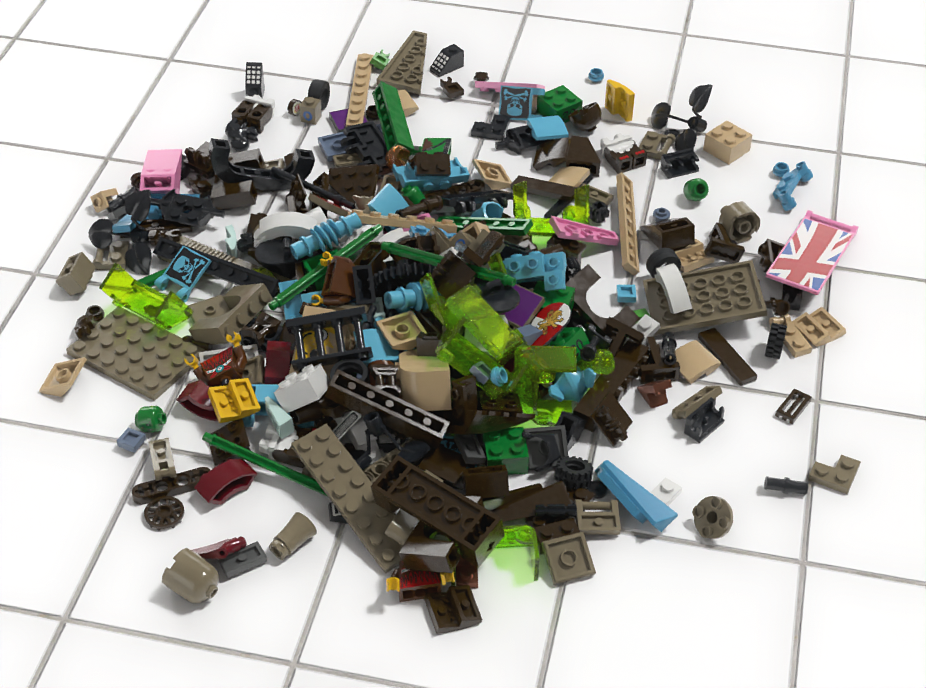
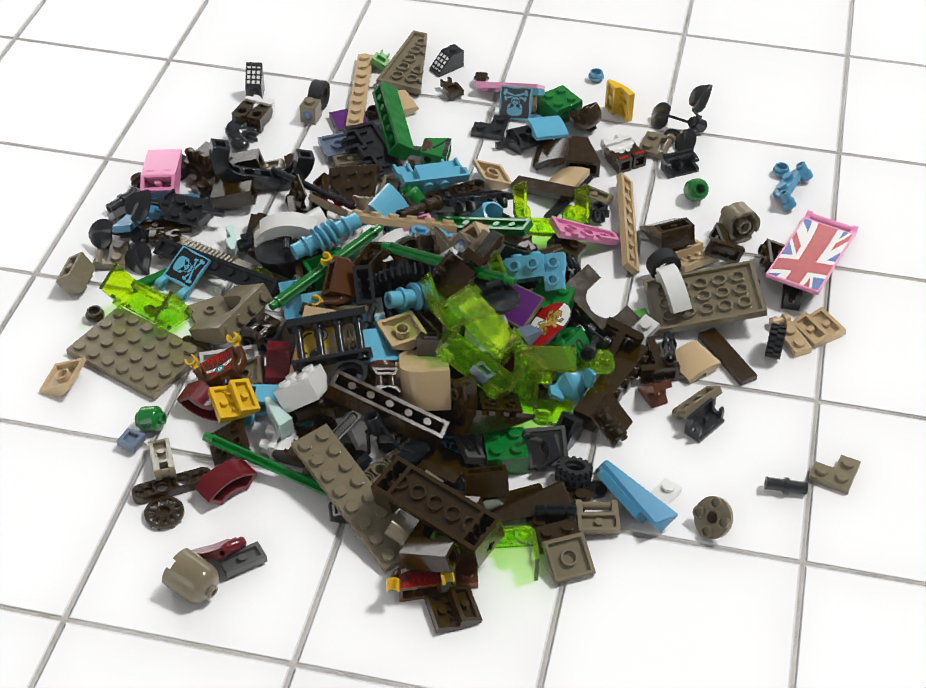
(84, 325): dark brown plate -> none
(101, 199): tan bracket -> none
(292, 535): dark tan plant -> none
(293, 107): tile -> none
(397, 155): clear orange hair -> none
(431, 164): dark brown bracket -> none
(498, 376): medium azure plate -> none
(626, 293): medium azure plate -> none
(661, 214): sand blue plate -> none
(727, 142): tan brick -> none
(779, 307): dark brown piece -> none
(787, 415): dark brown tile -> none

